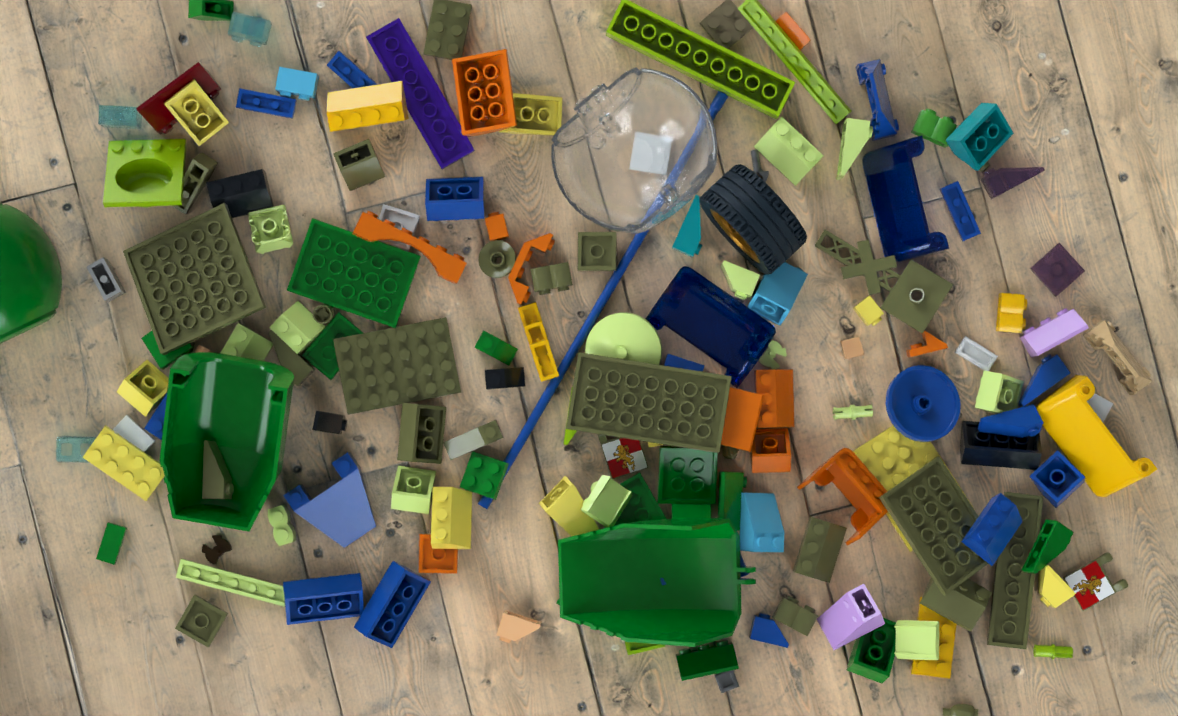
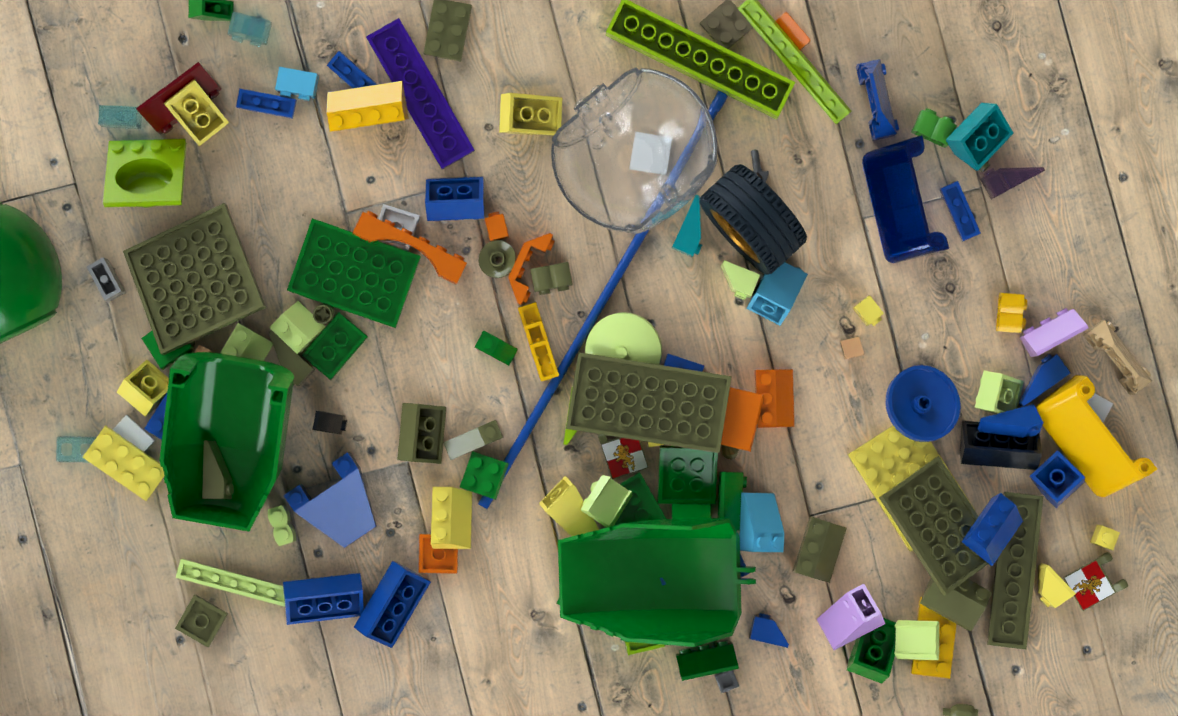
(111, 543): green tile -> none
(195, 180): olive slope -> none
(213, 555): dark brown piece -> none
(241, 193): black slope -> none
(270, 229): yellowish green slope -> none
(359, 164): olive slope -> none
(397, 365): olive plate -> none
(413, 489): yellowish green slope -> none
(484, 93): orange slope -> none
(504, 378): black slope -> none
(516, 626): light nougat slope -> none
(597, 251): olive plate -> none
(713, 323): clear blue windscreen -> none
(770, 353): yellowish green piece -> none
(771, 451): orange slope -> none
(788, 151): yellowish green slope -> none
(795, 616): olive brick -> none
(852, 412): yellowish green pin -> none
(854, 137): yellowish green slope -> none
(856, 485): orange windscreen -> none
(899, 301): olive piece -> none
(931, 344): orange slope -> none
(976, 354): white tile -> none
(1048, 545): green slope -> none
(1053, 651): lime axle -> none
(1057, 269): clear purple plate -> none
(1105, 537): none -> light yellow brick

